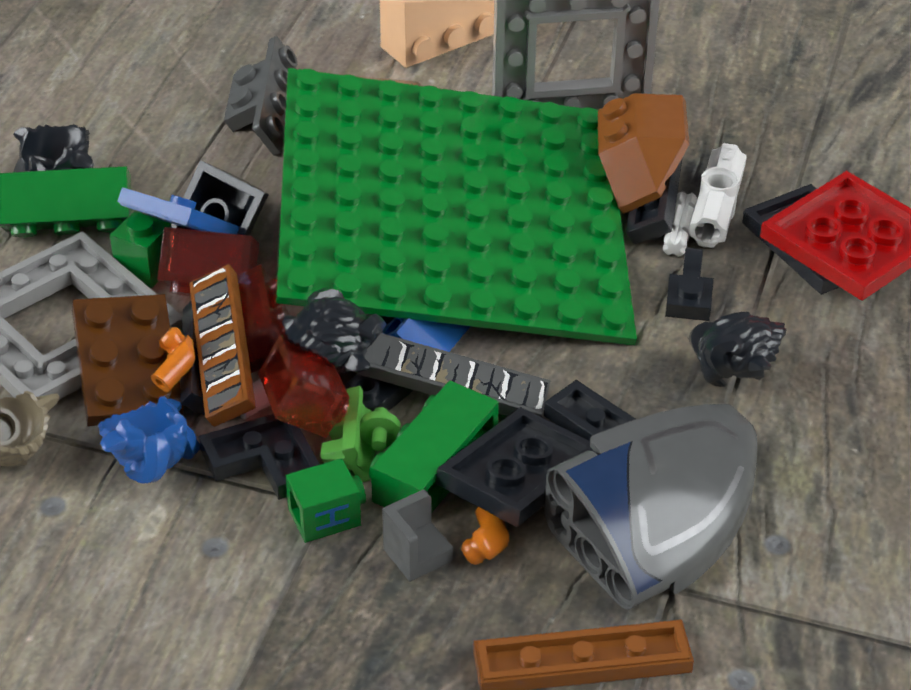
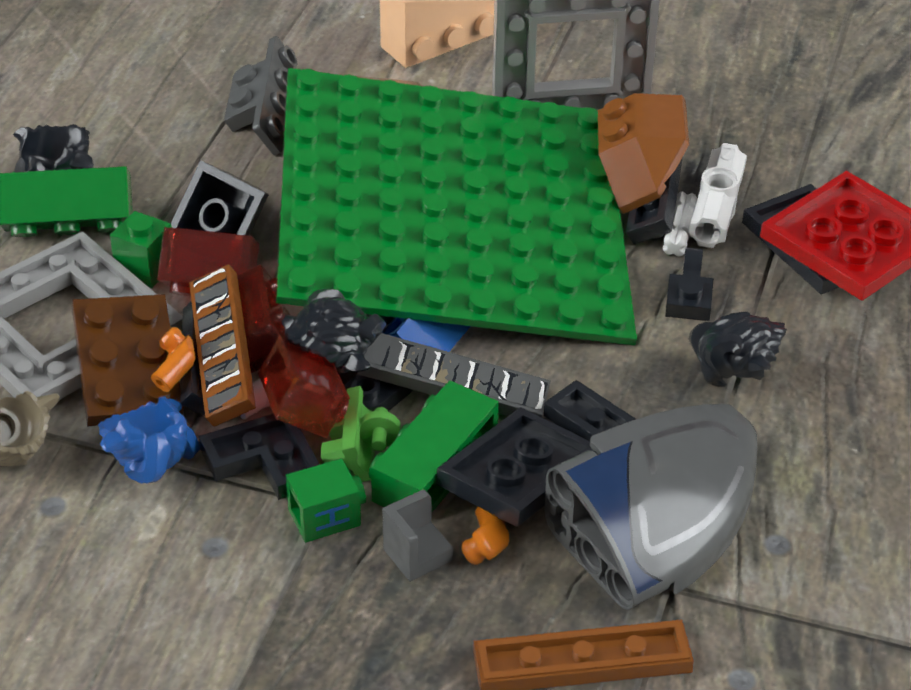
(176, 211): plate -> none

